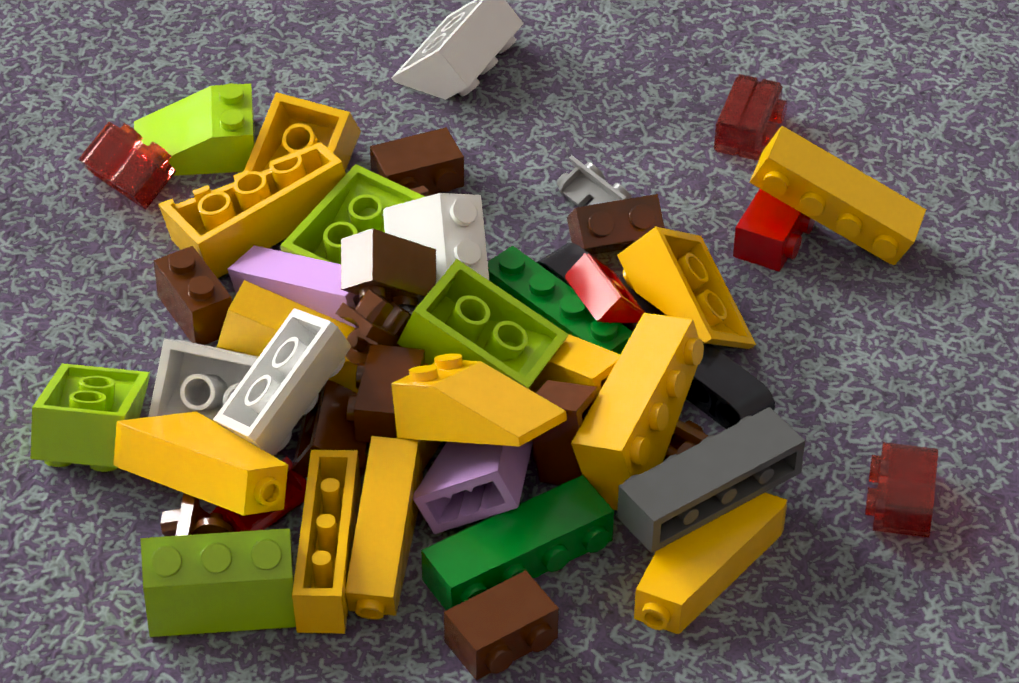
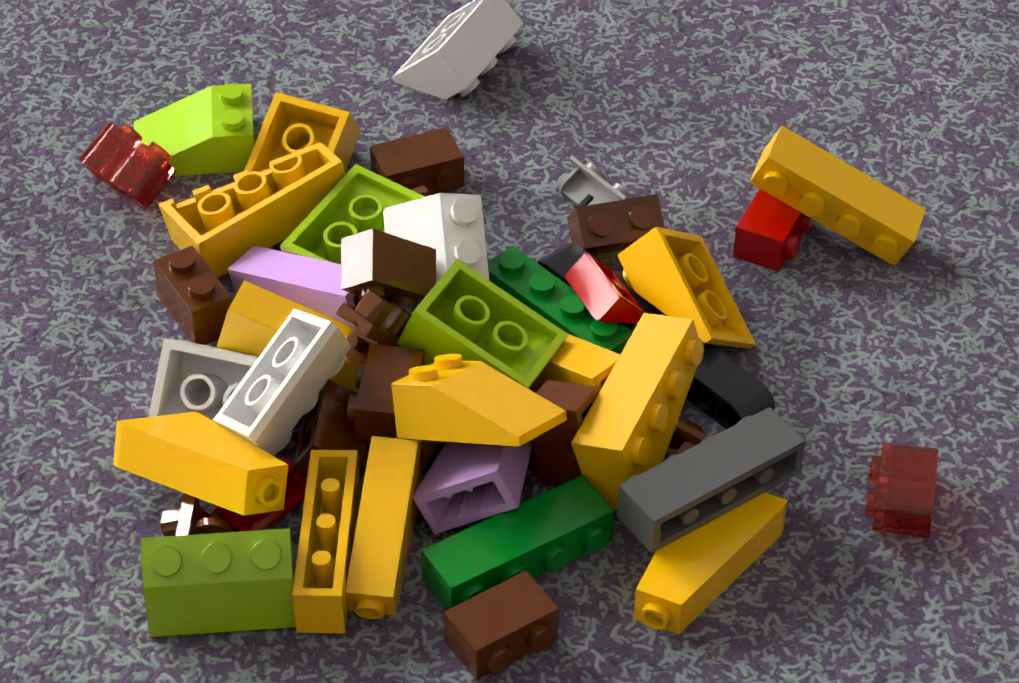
(80, 414): lime slope -> none
(749, 117): clear red brick -> none

